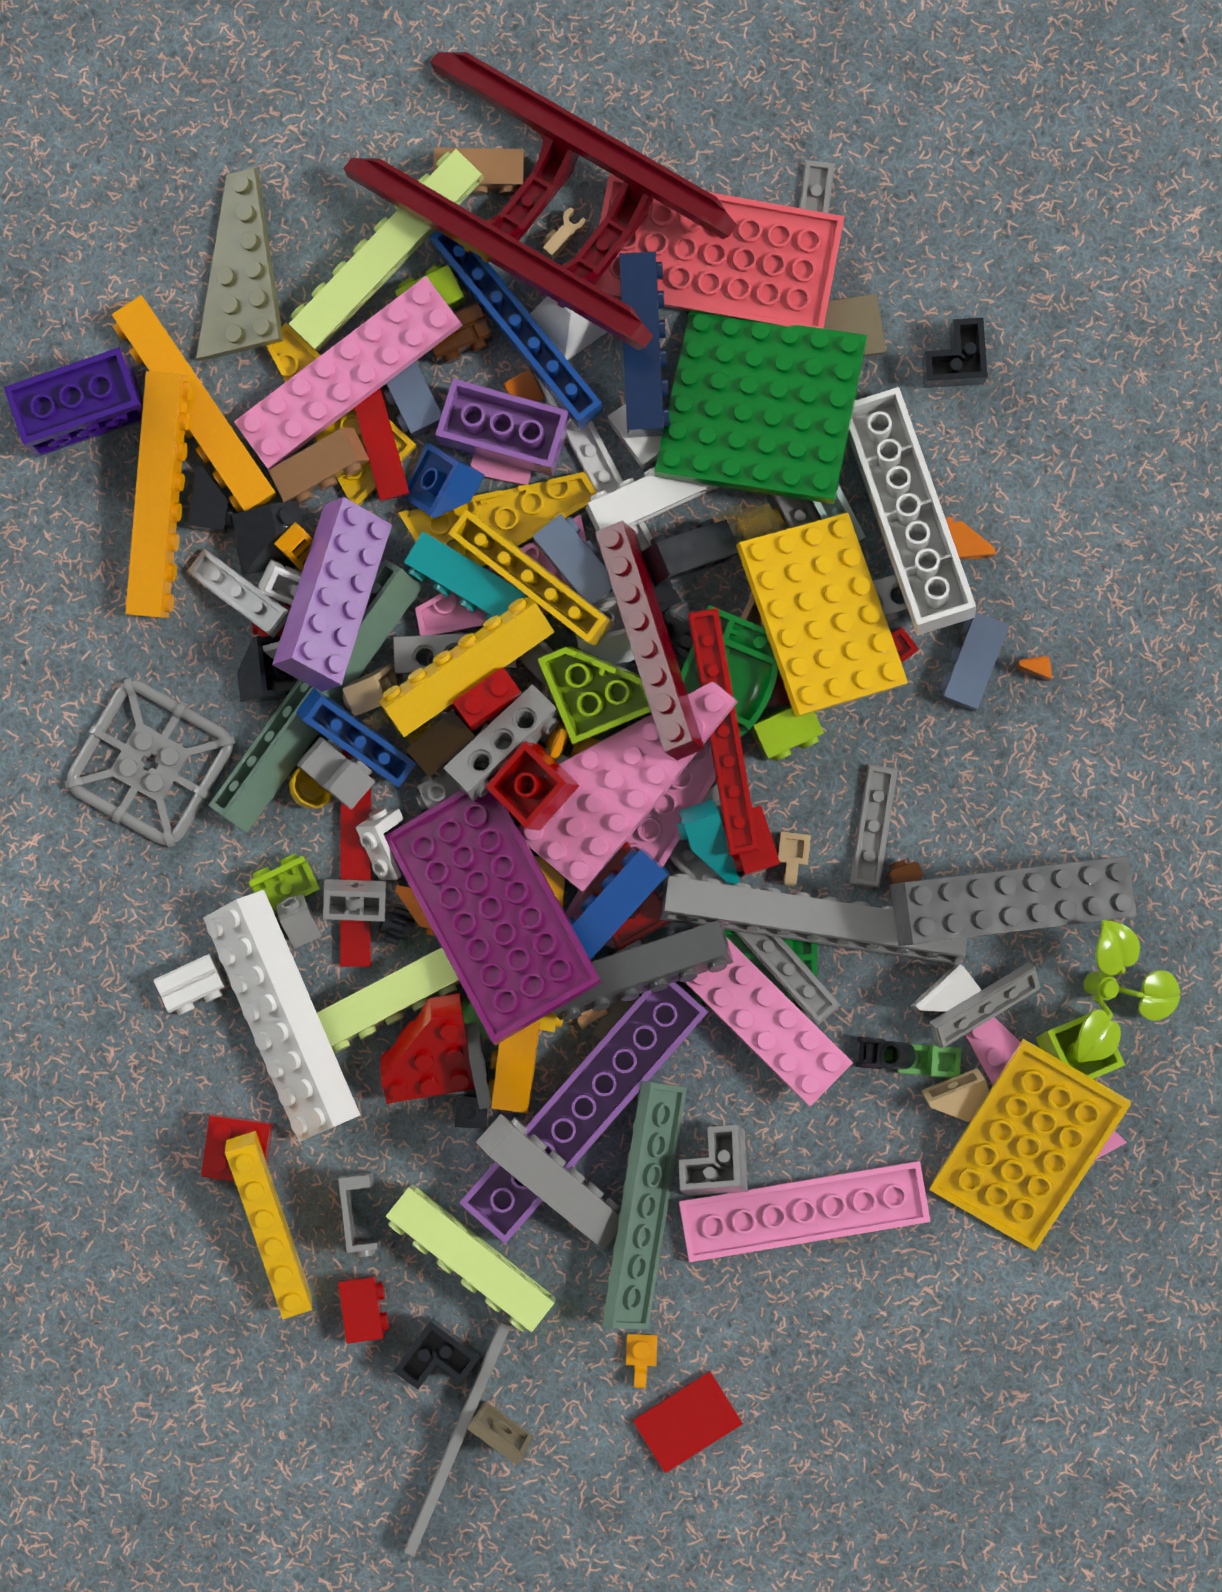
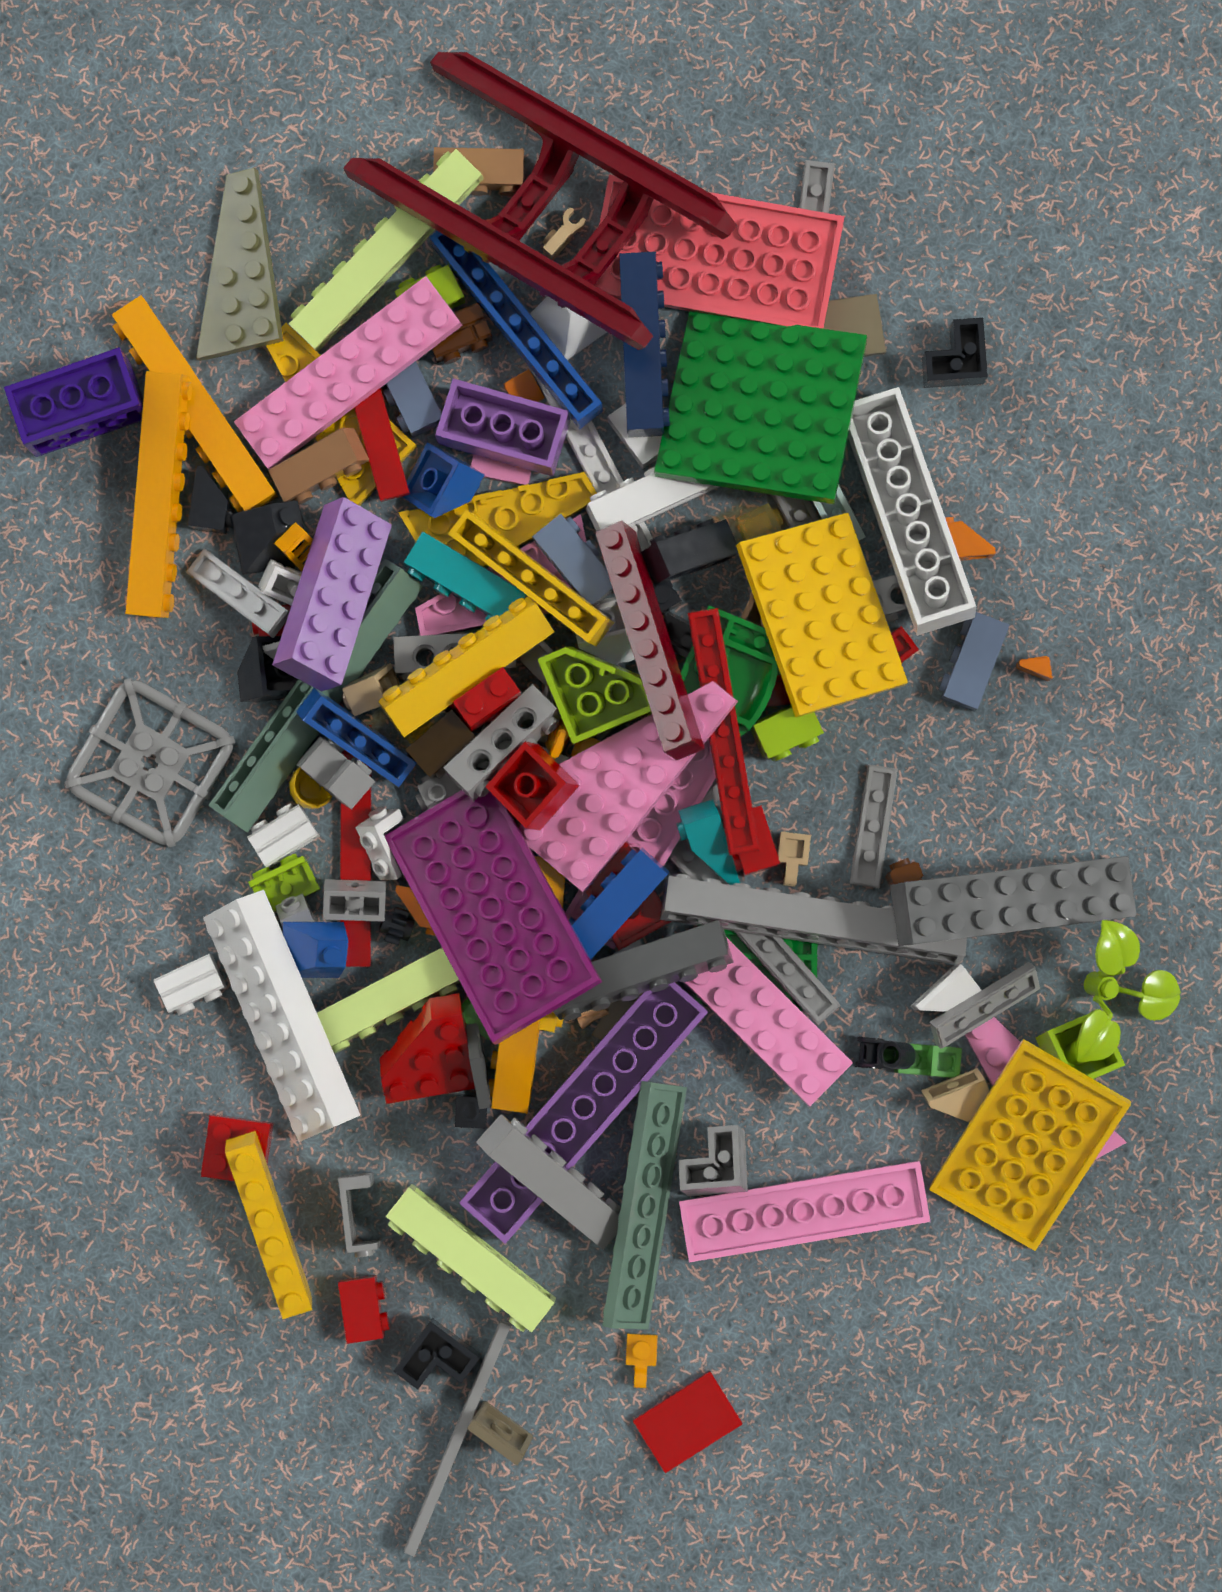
(282, 835): none -> white brick
(317, 947): none -> blue slope

